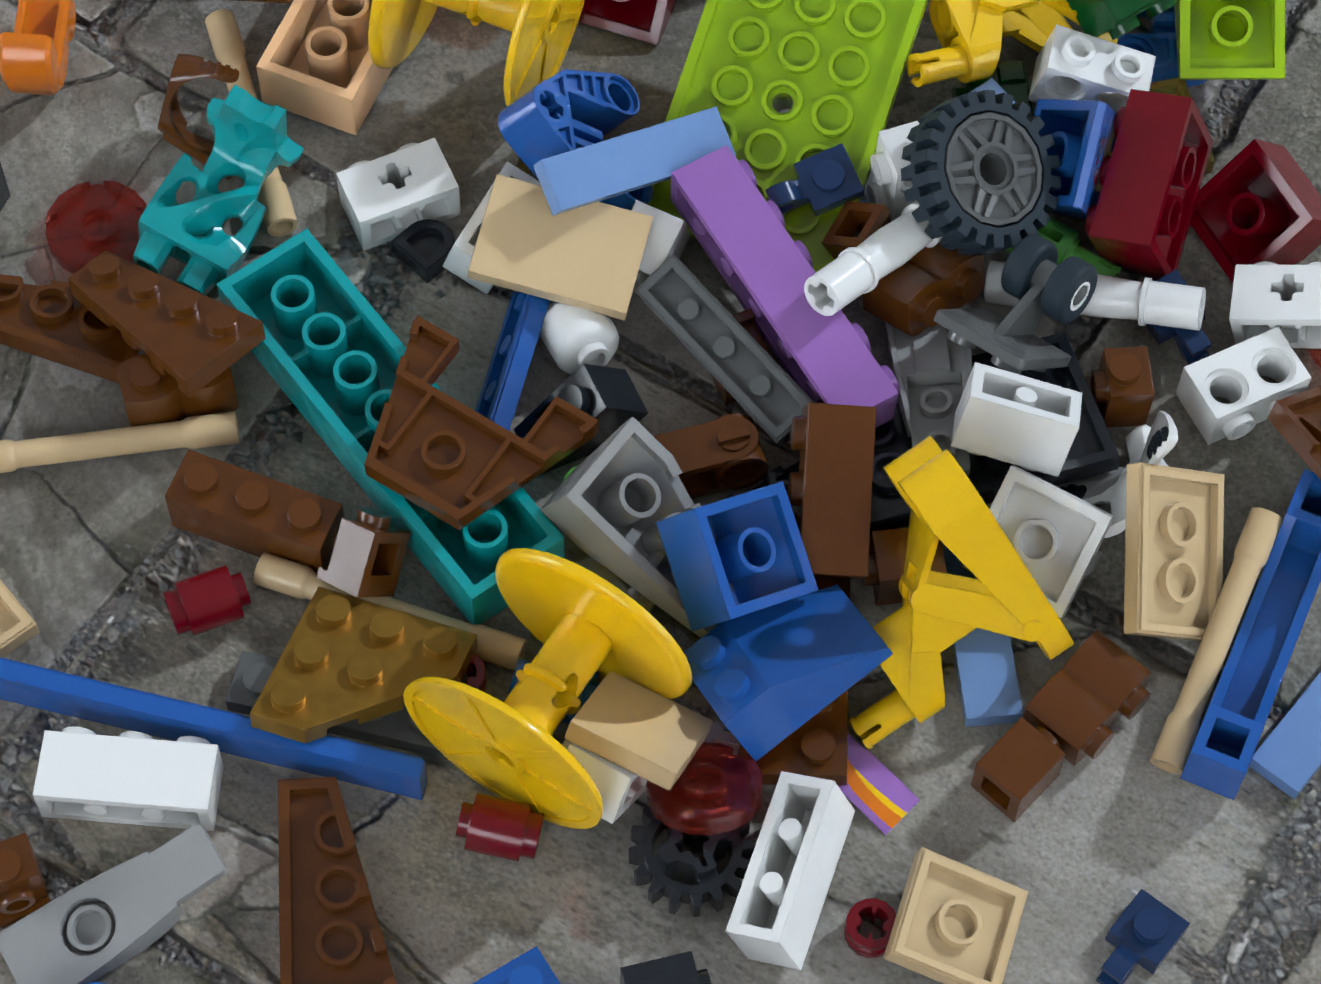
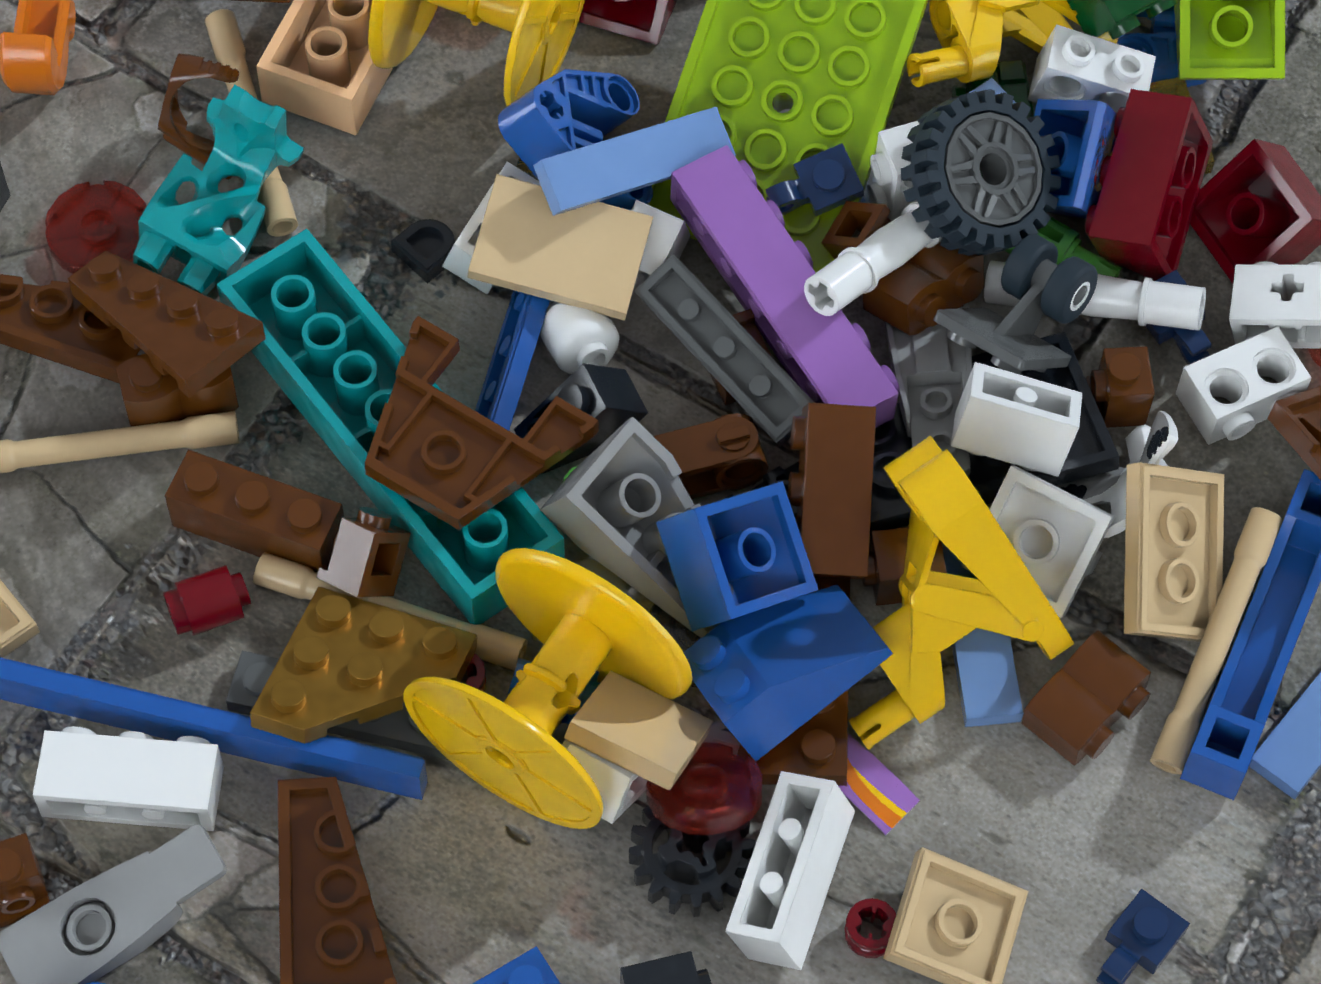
(398, 190): white brick -> none
(500, 827): dark red brick -> none
(1018, 768): reddish brown brick -> none

